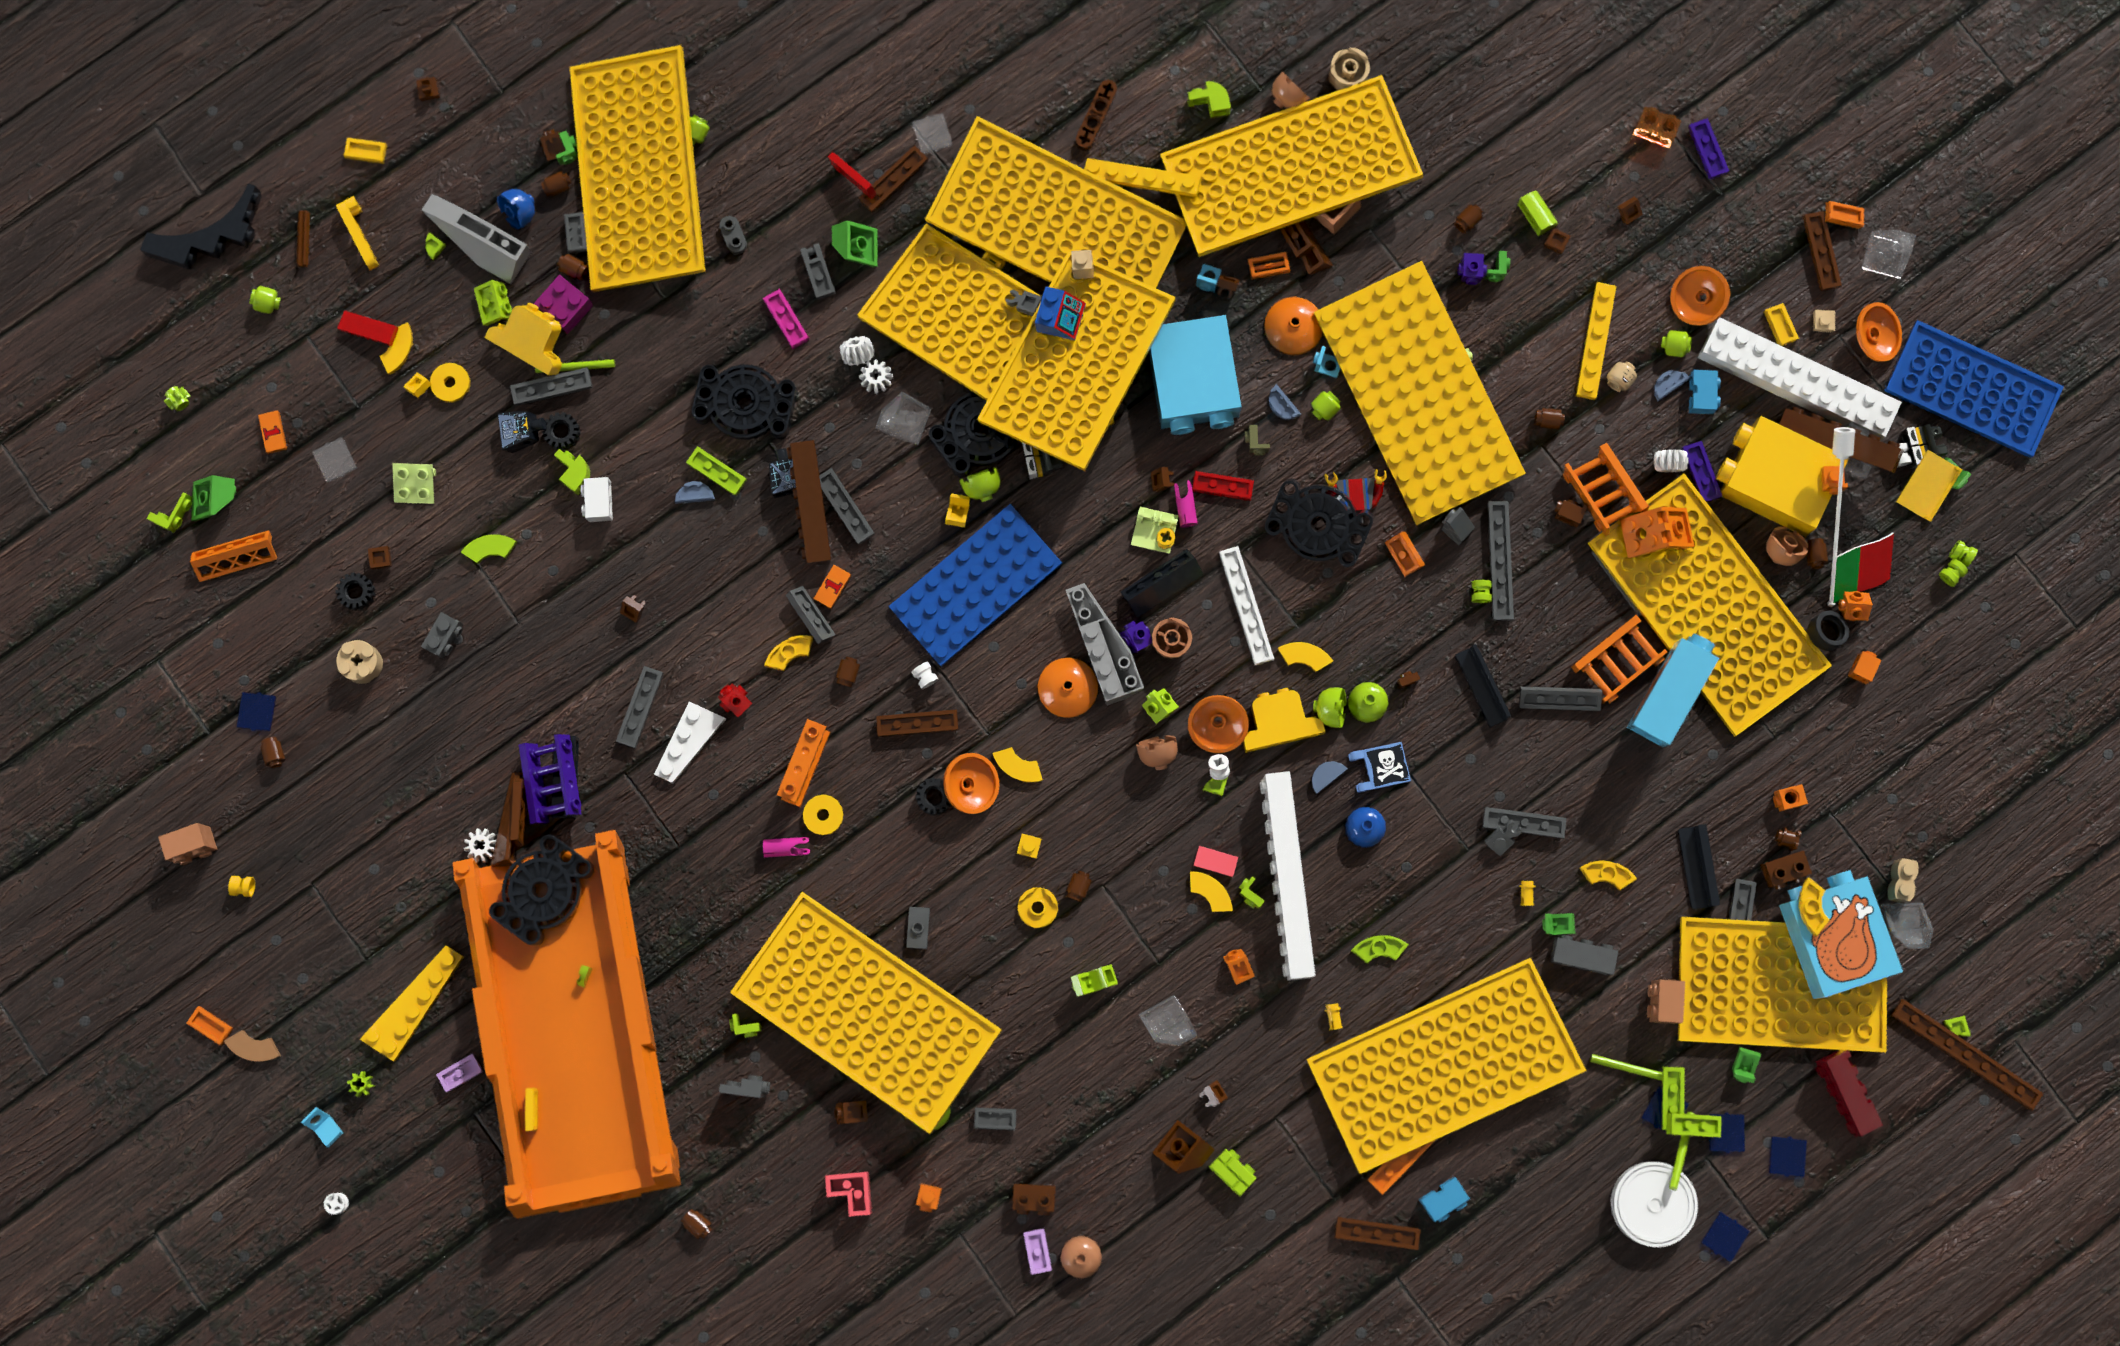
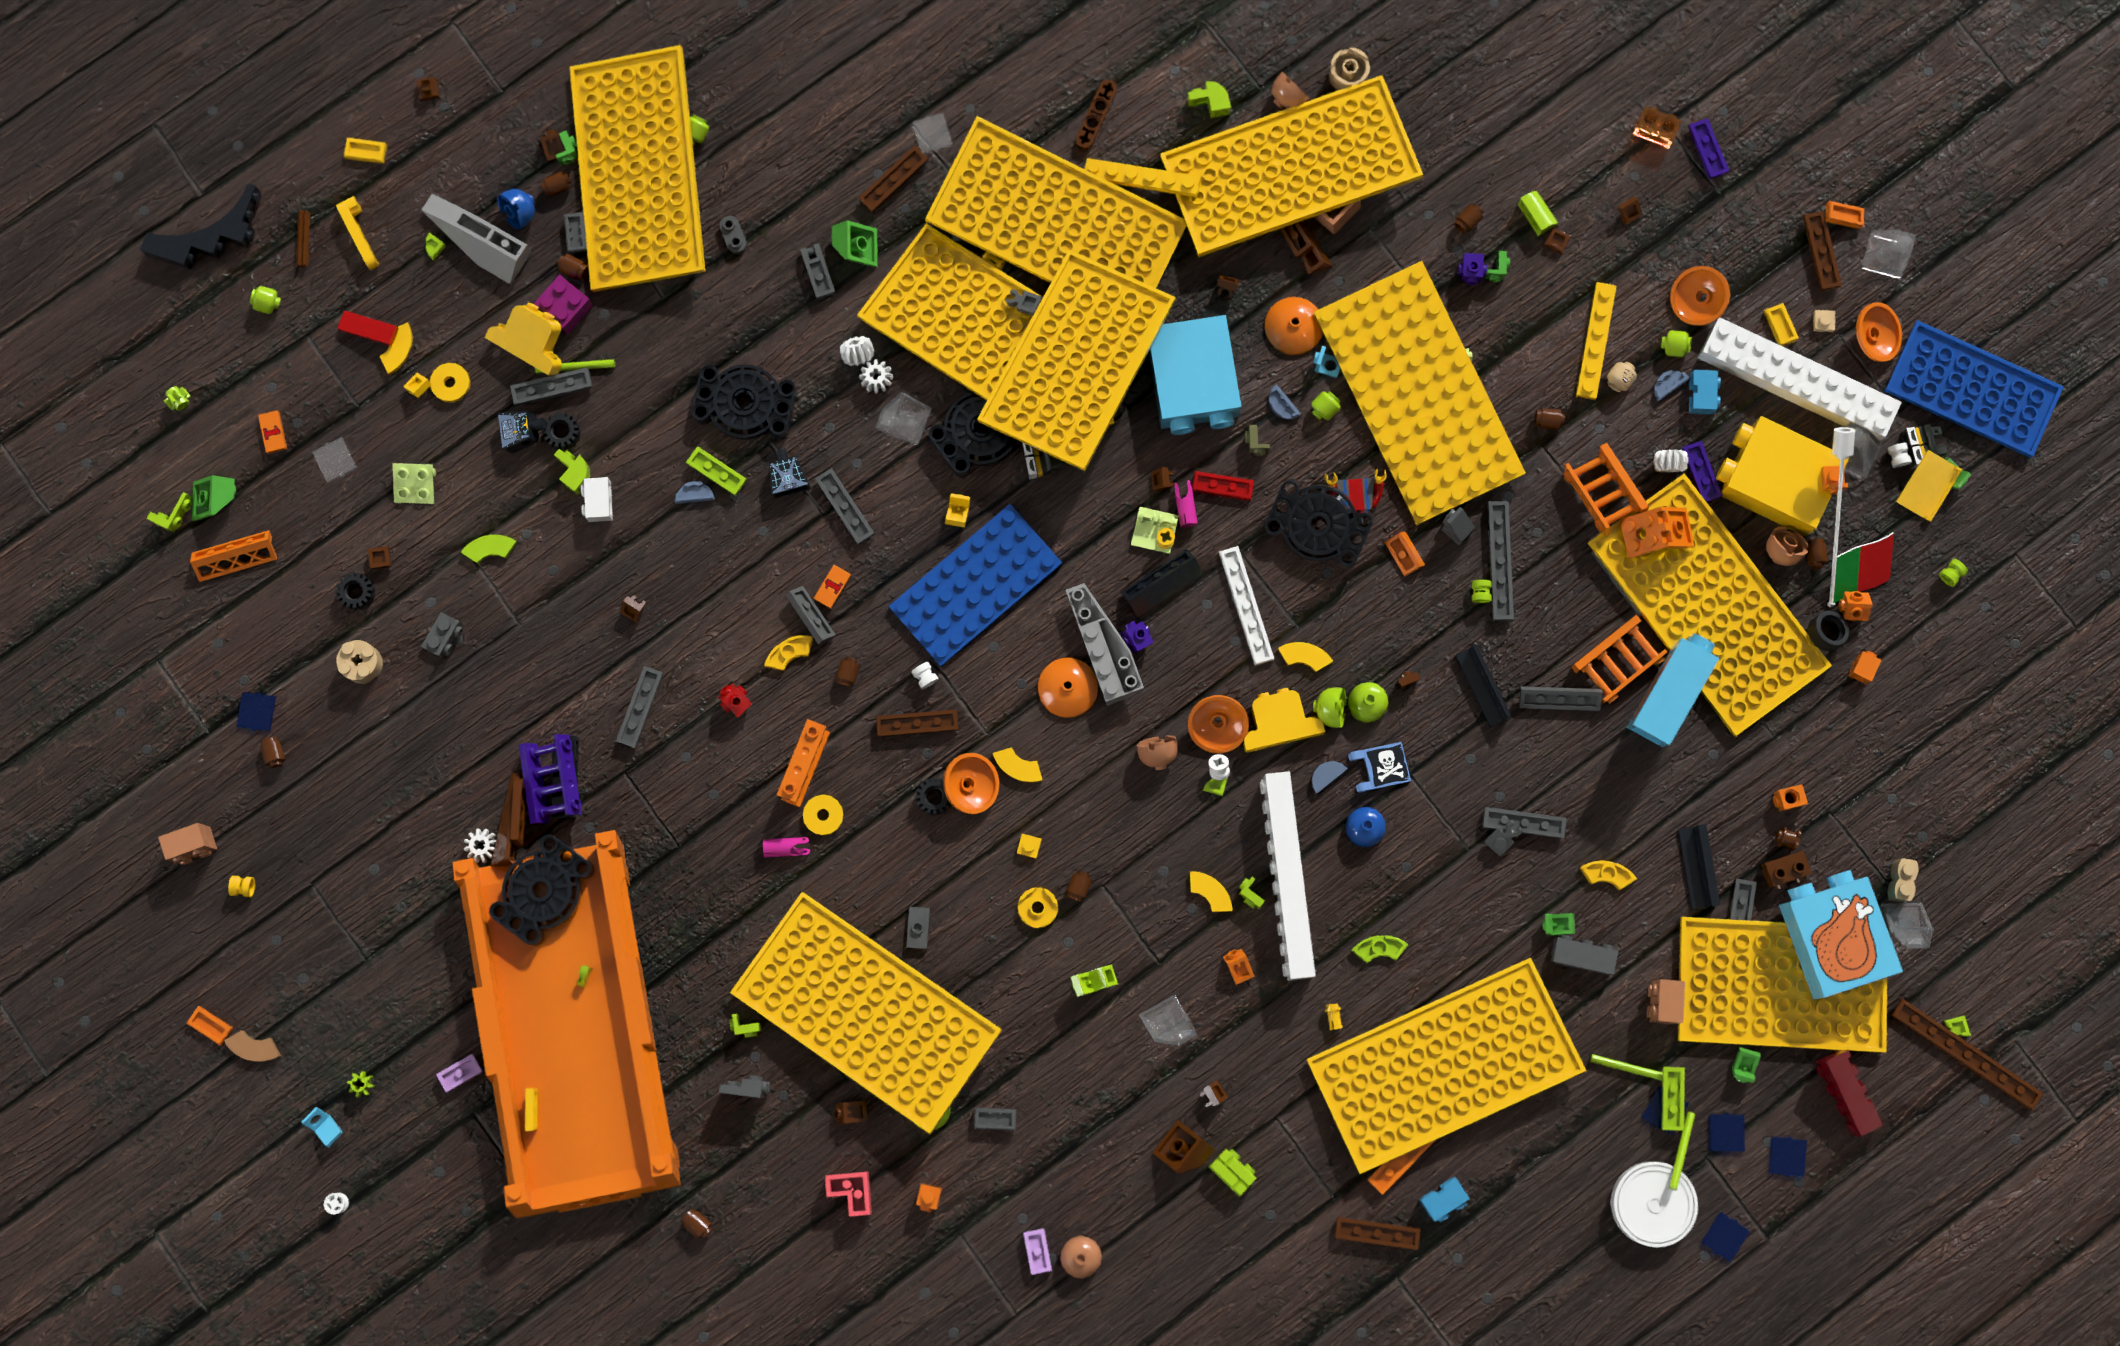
(403, 1017): yellow wing -> none
(492, 302): lime bracket -> none
(691, 734): white wing -> none
(786, 319): dark pink tile -> none
(810, 501): reddish brown brick -> none
(853, 176): red tile -> none
(981, 484): lime cylinder -> none
(1034, 1198): reddish brown brick -> none
(1059, 314): slope -> none
(1082, 264): tan brick -> none
(1159, 705): lime brick -> none
(1171, 638): nougat cylinder -> none
(1206, 283): medium azure bracket -> none
(1215, 861): coral tile -> none
(1252, 269): orange tile -> none
(1527, 893): yellow pin -> none
(1570, 512): reddish brown brick -> none
(1693, 1125): lime plate -> none
(1811, 906): yellow tile -> none
(1866, 449): reddish brown brick -> none
(1963, 553): lime wheel -> none

